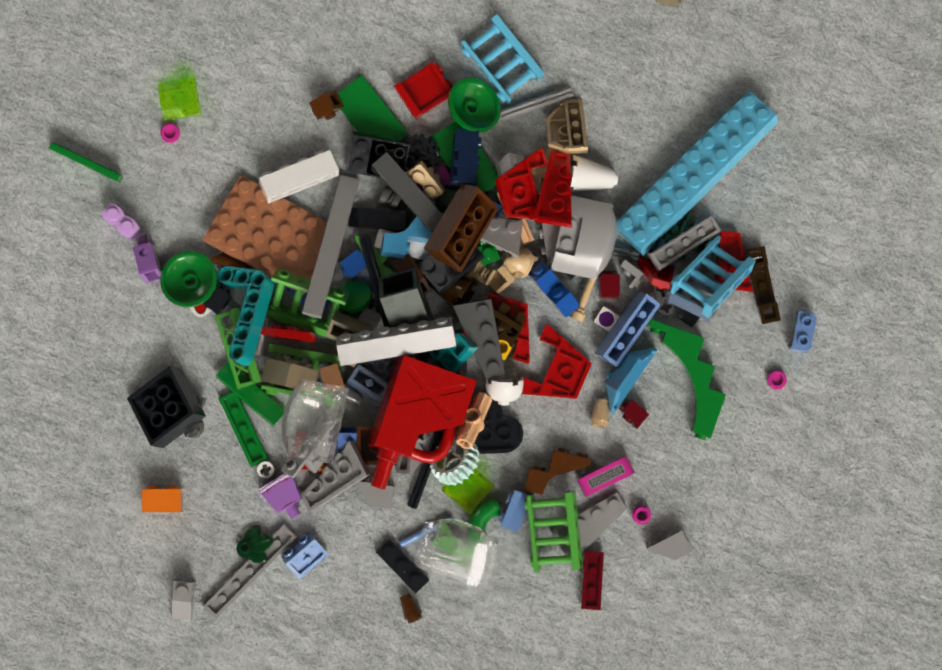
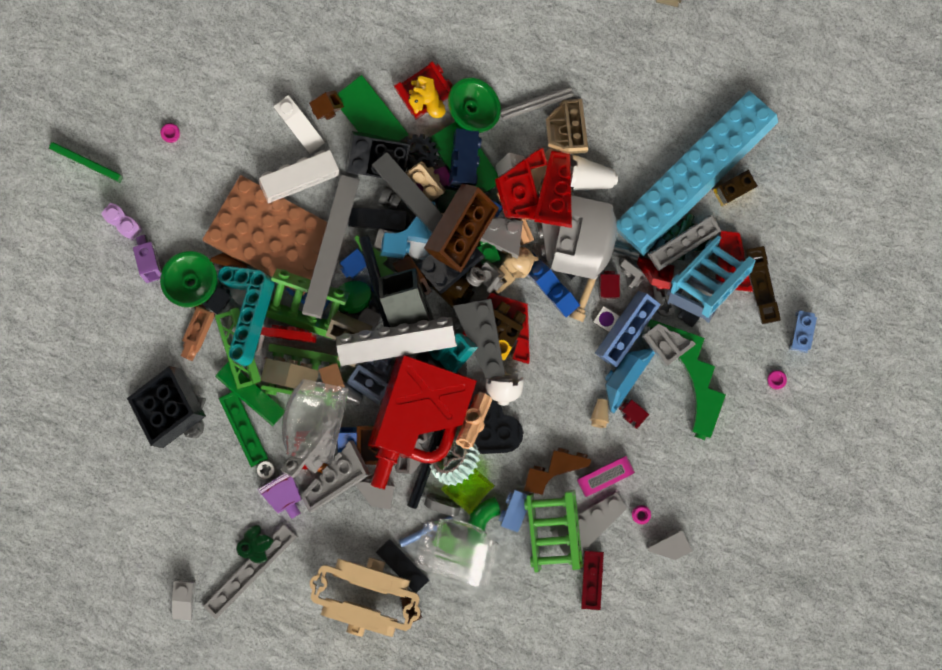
(162, 499): orange brick -> none
(179, 99): clear neon green slope -> none
(196, 332): none -> nougat hinge
(299, 124): none -> white slope
(304, 555): medium blue bracket -> none
(359, 616): none -> tan piece
(425, 93): none -> yellow animal
(442, 504): none -> dark grey beam
(475, 276): none -> light grey bush
(493, 276): none -> light grey bracket
(509, 41): medium azure fence -> none
(565, 372): red wing -> none
(667, 344): none -> light grey wing
(735, 188): none -> dark brown hips

